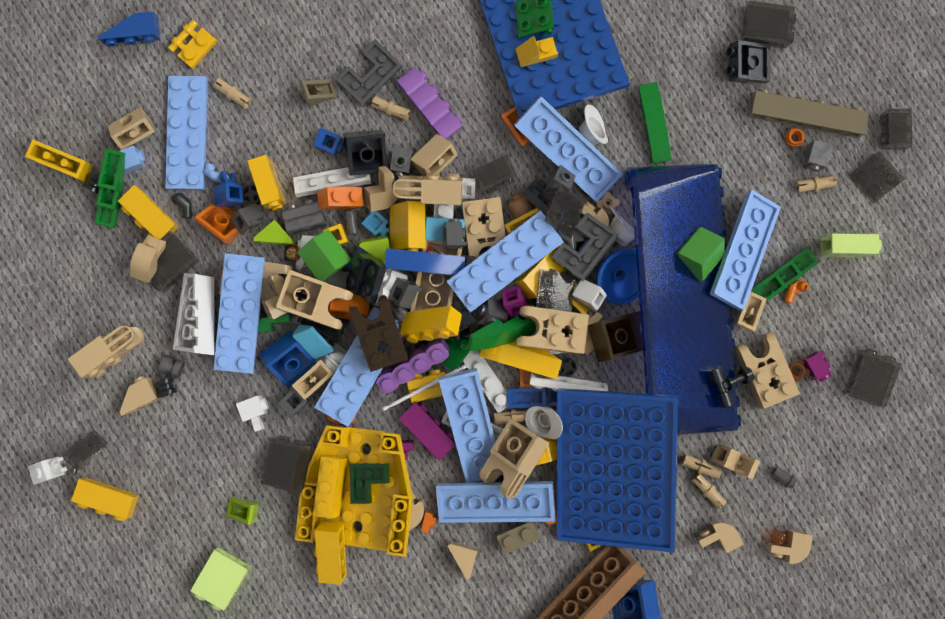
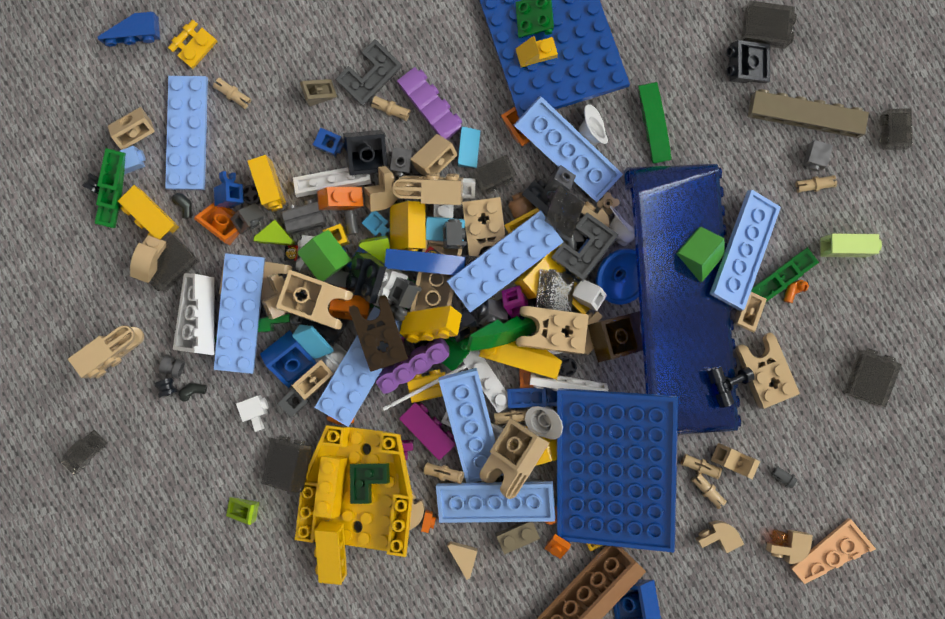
(46, 470): white brick -> none
(58, 160): yellow brick -> none
(104, 498): yellow brick -> none
(139, 395): tan slope -> none
(189, 389): none -> pearl dark grey arm
(209, 172): light blue arm -> none
(220, 579): yellowish green brick -> none
(455, 476): none -> tan pin
(469, 147): none -> medium azure slope
(557, 546): none -> orange plate
(800, 137): orange plate -> none
(803, 370): dark orange plate -> none
(818, 366): magenta brick -> none
(833, 551): none -> light nougat wing
(876, 177): clear smoke hinge -> none

